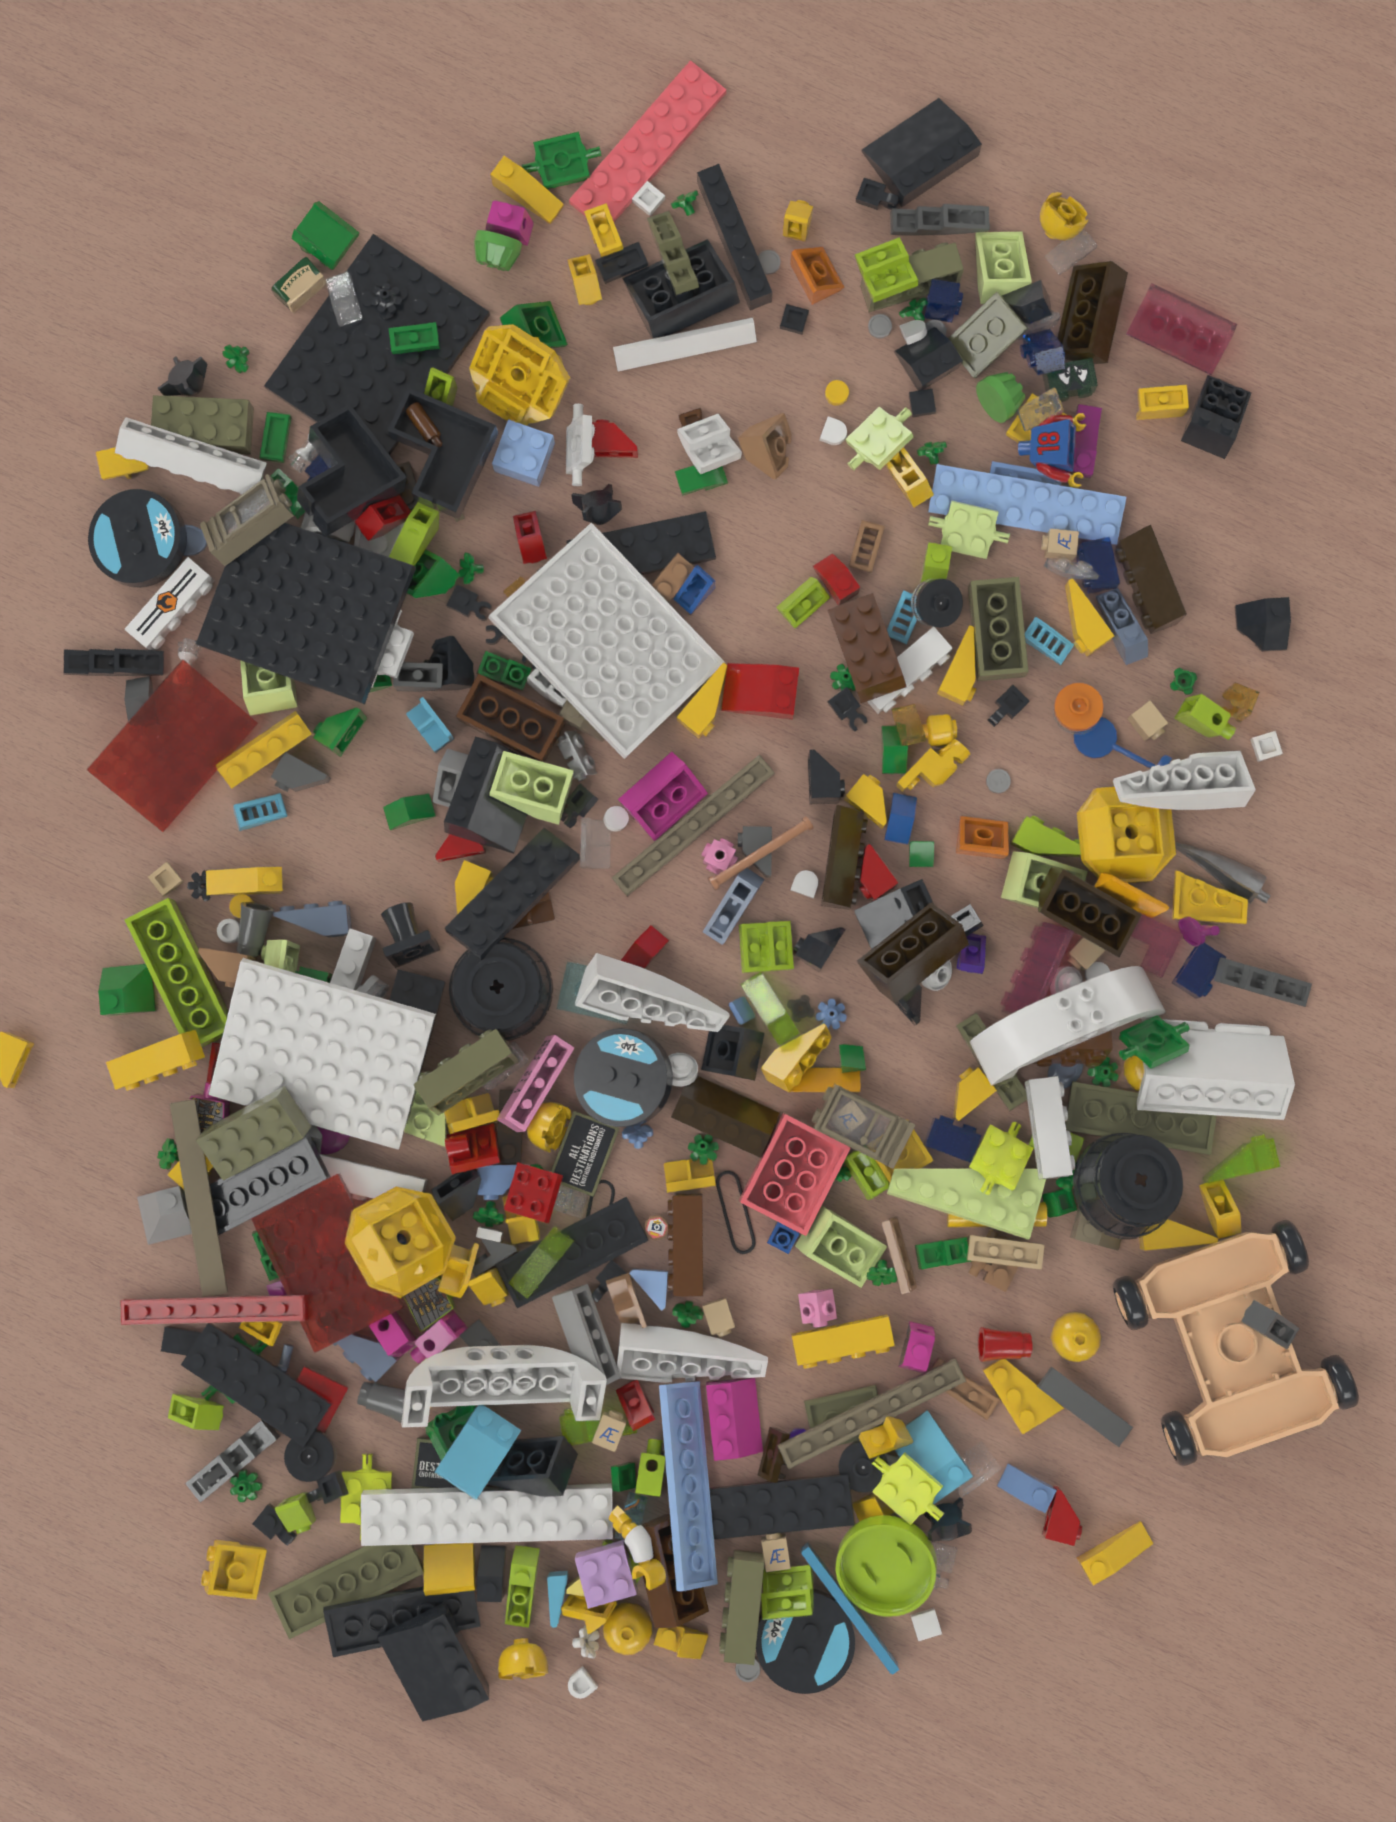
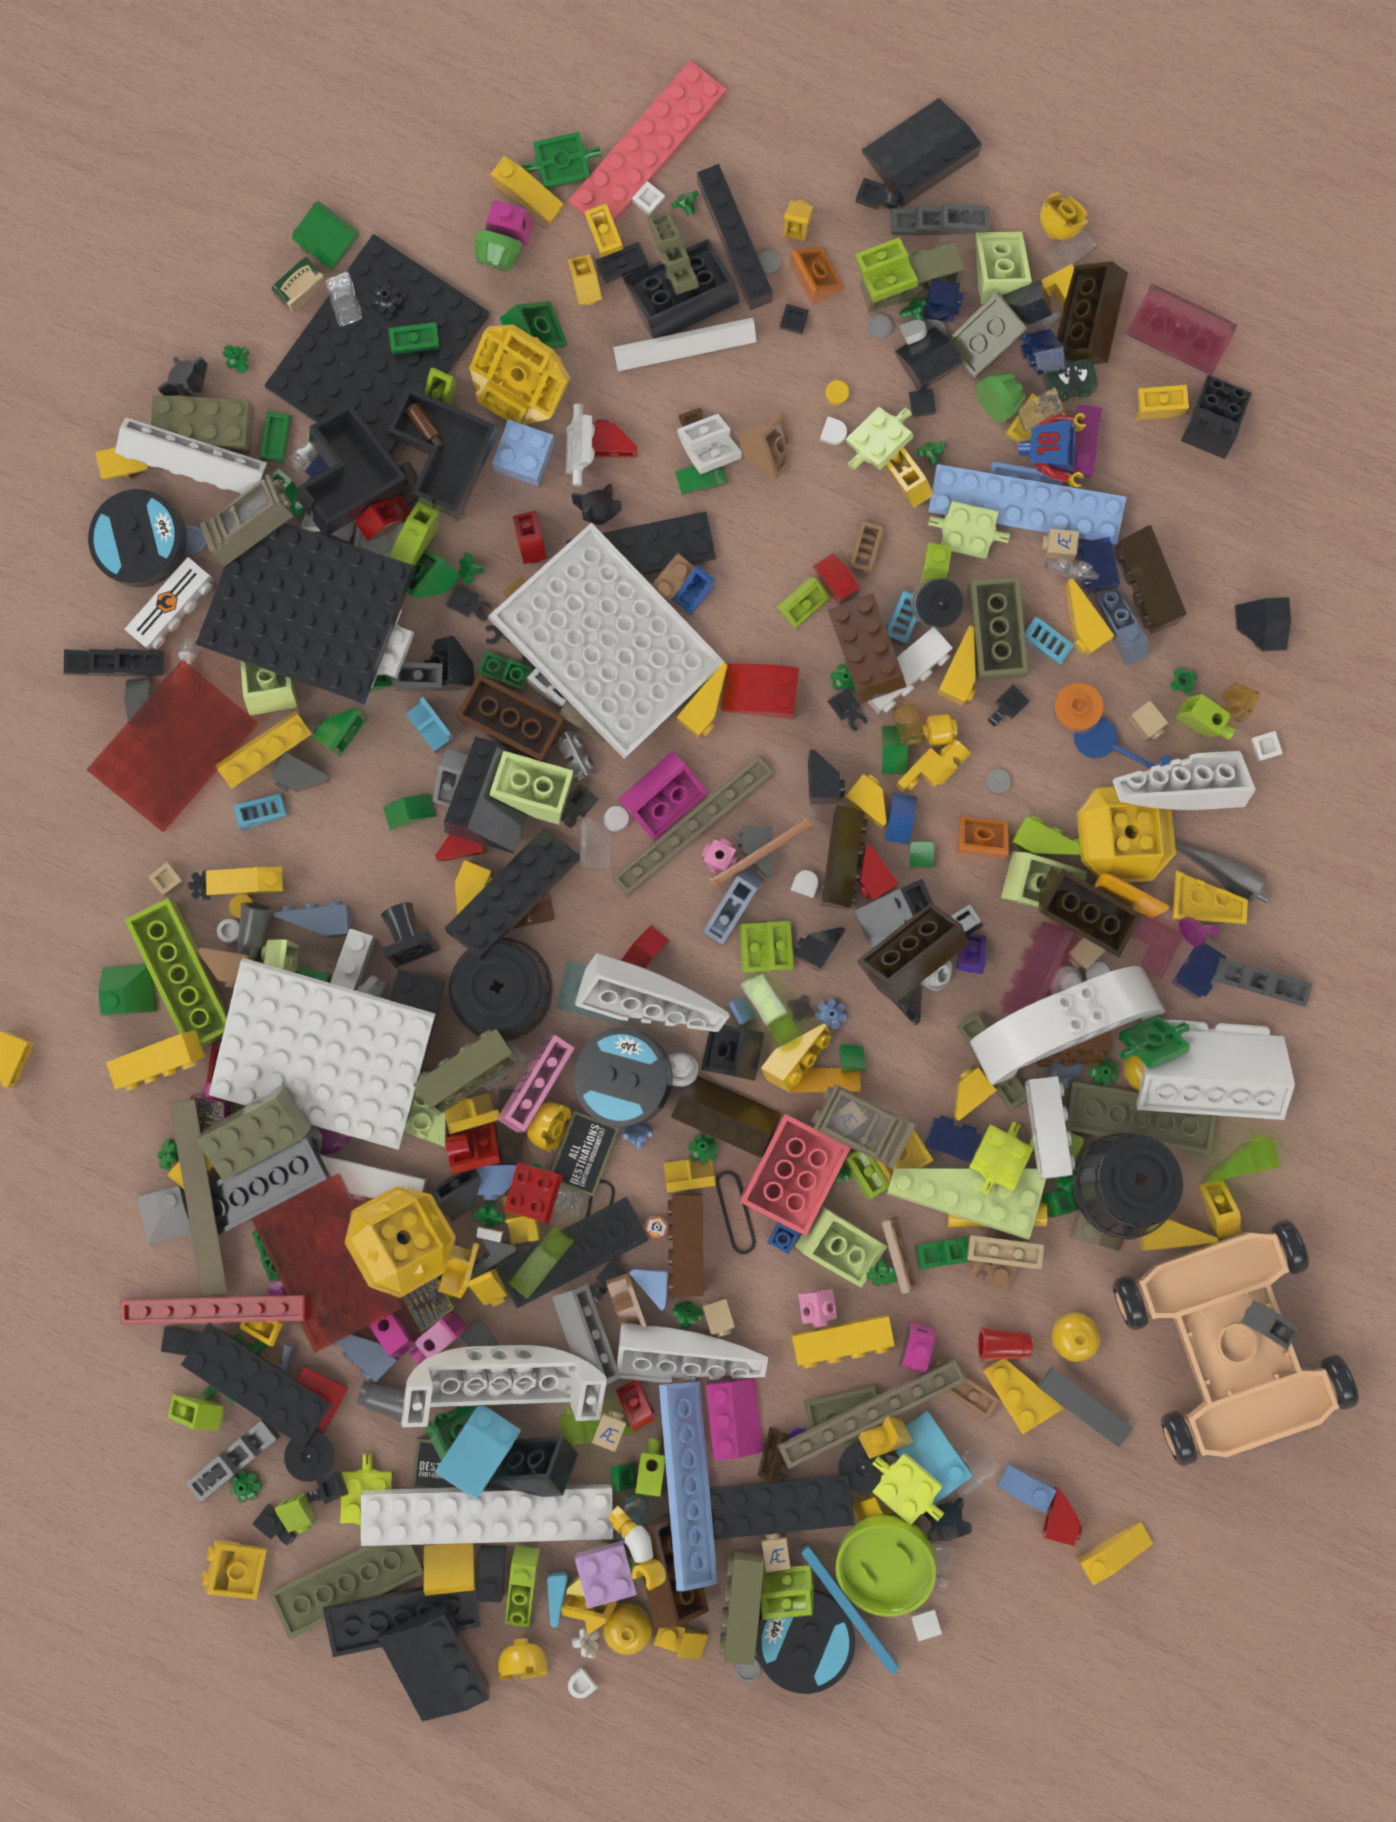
(1059, 283): none -> yellow slope

